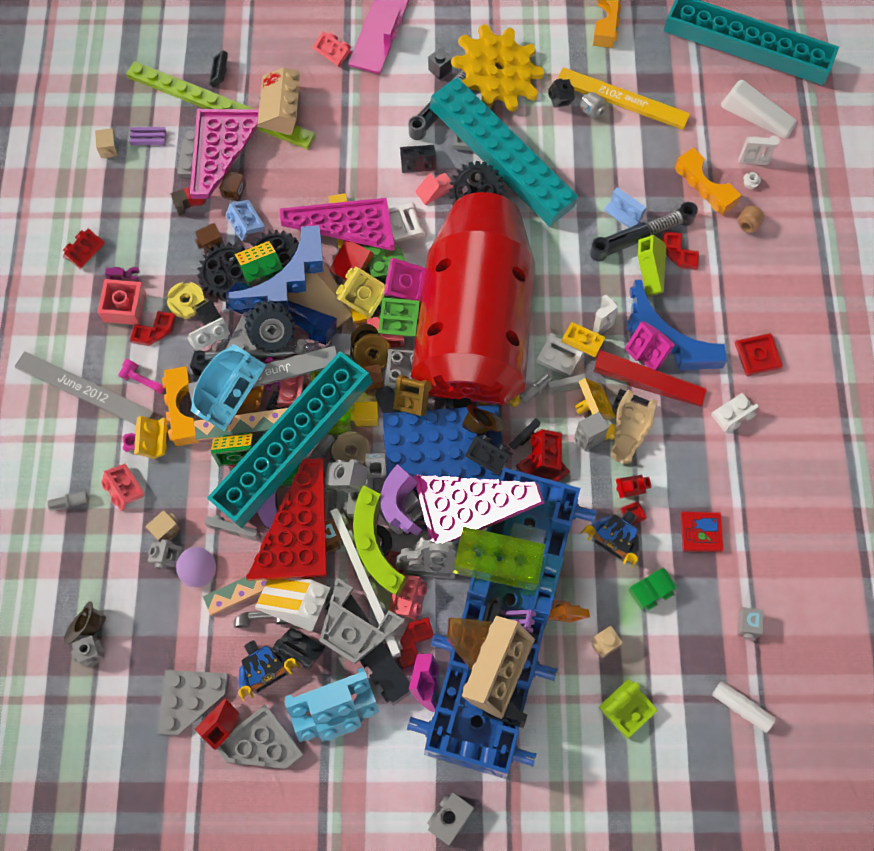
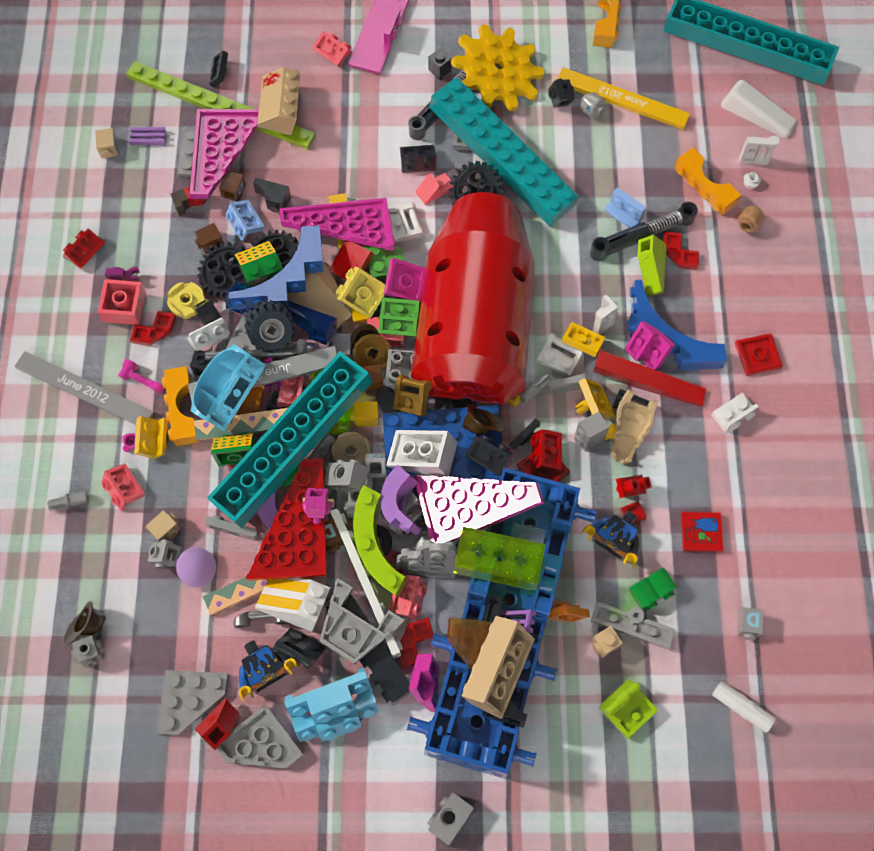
(275, 194): none -> black arch
(317, 504): none -> dark pink piece
(423, 452): none -> white slope
(633, 624): none -> light grey hinge

